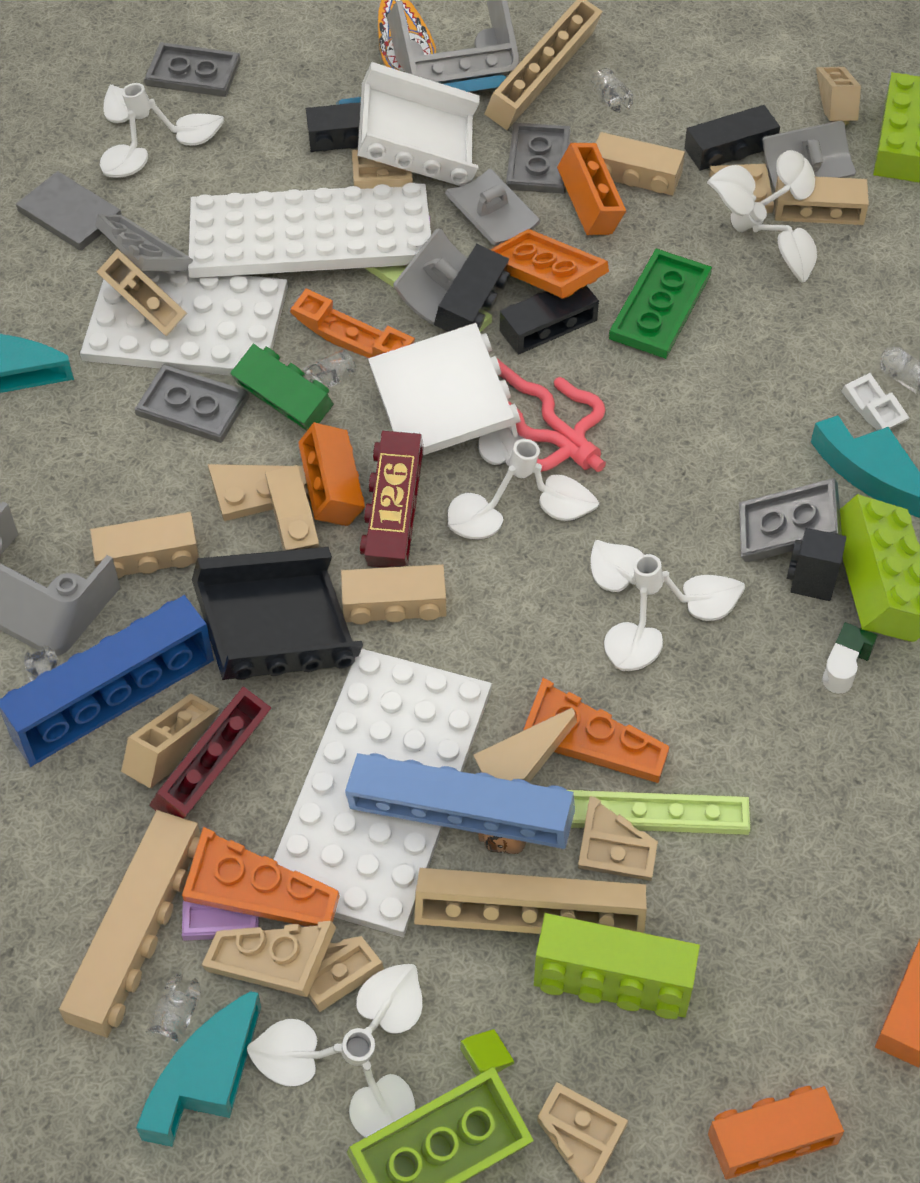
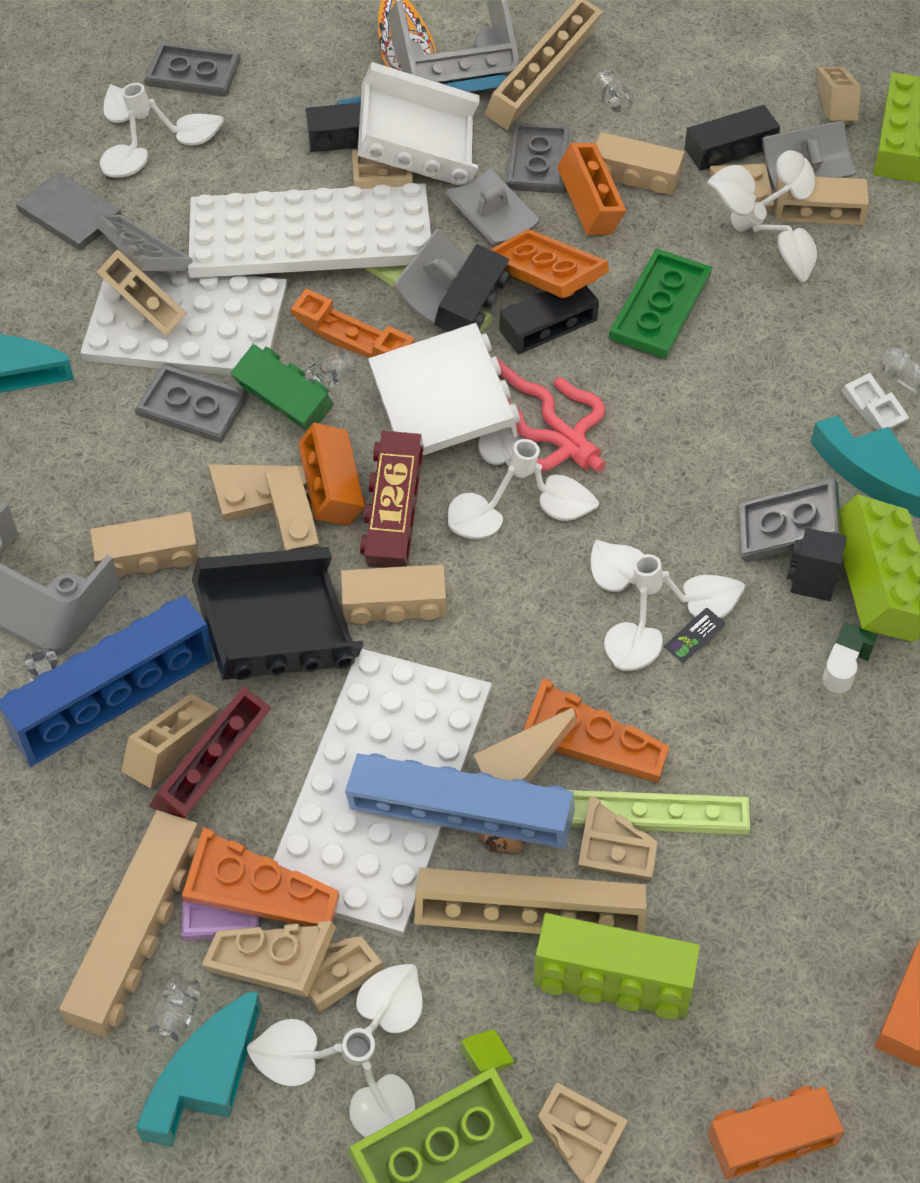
(694, 635): none -> black sticker

